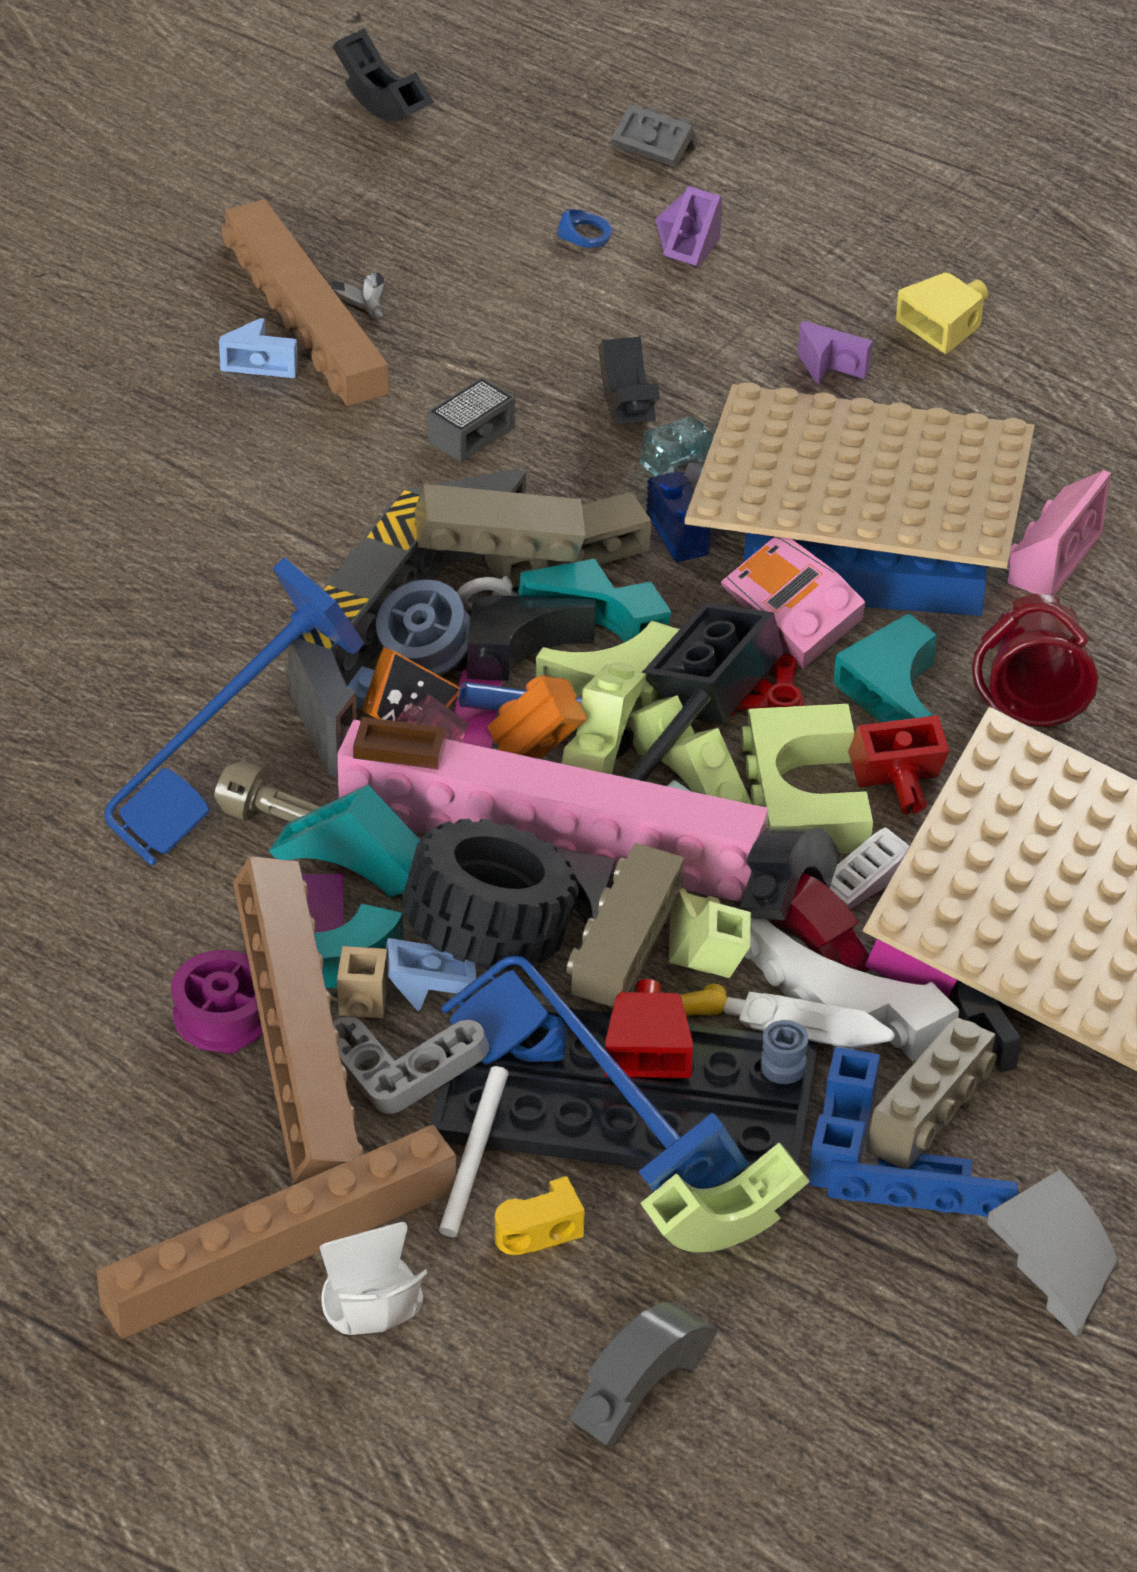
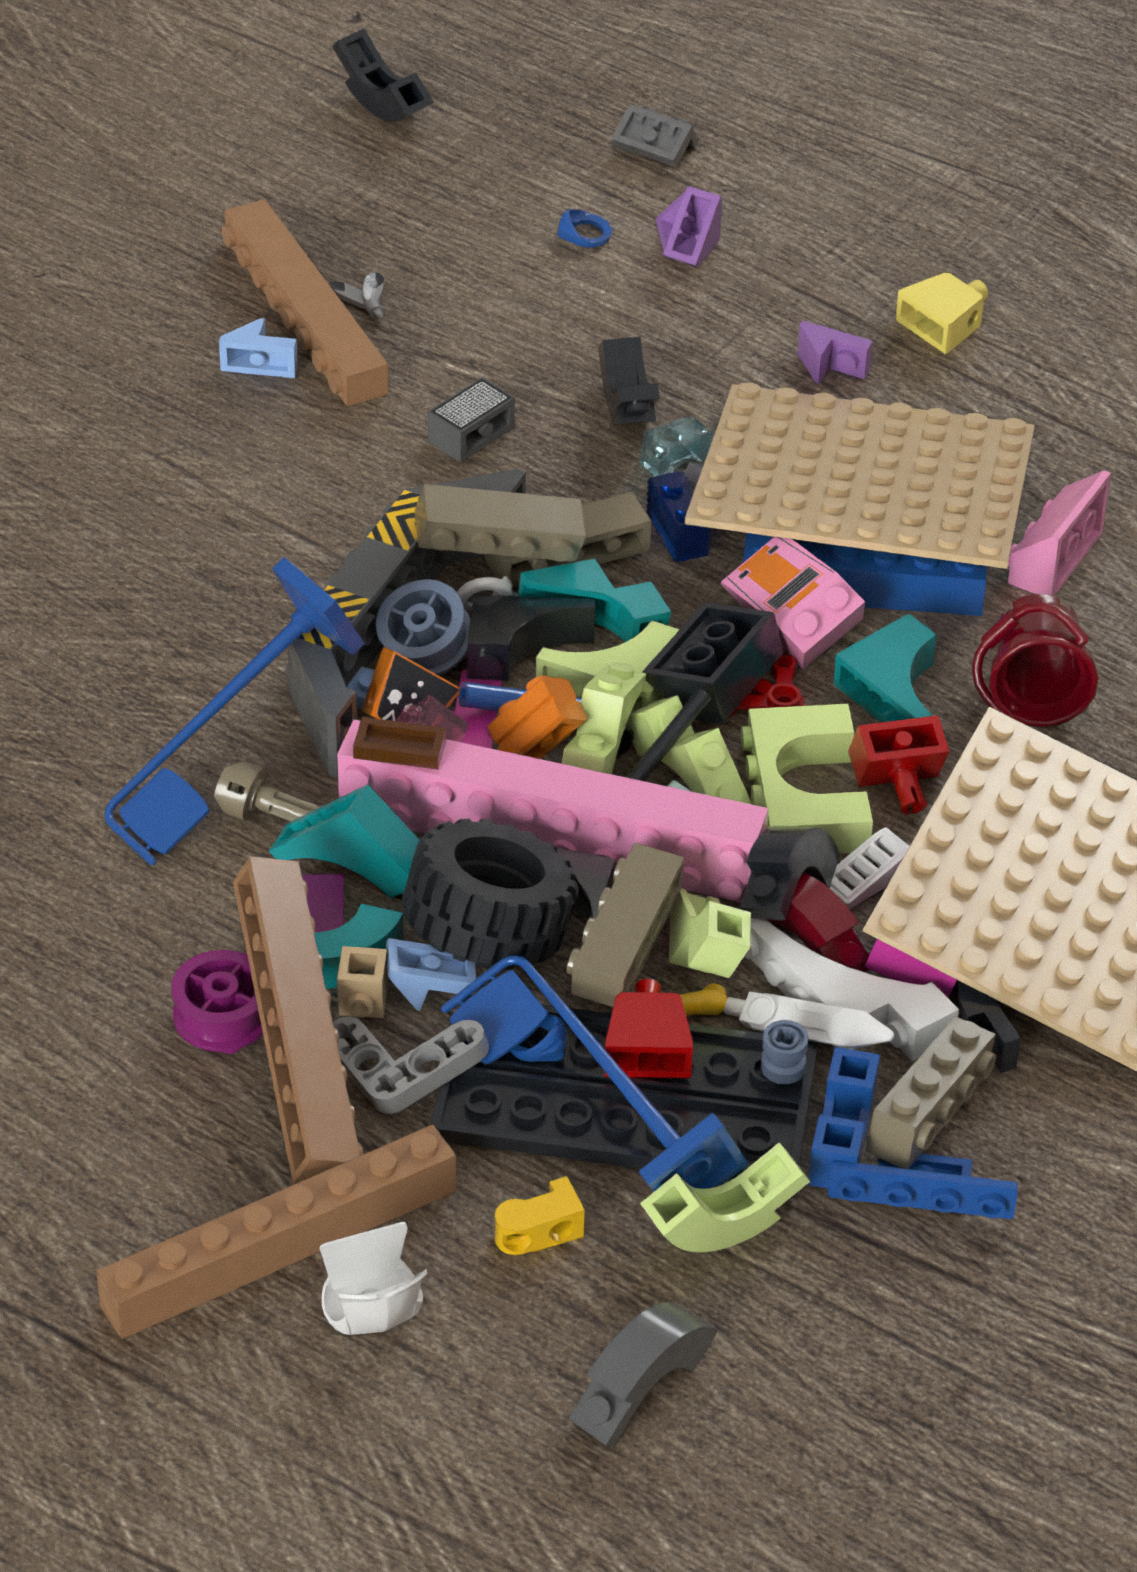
(473, 1152): white bar -> none
(1058, 1246): light grey slope -> none

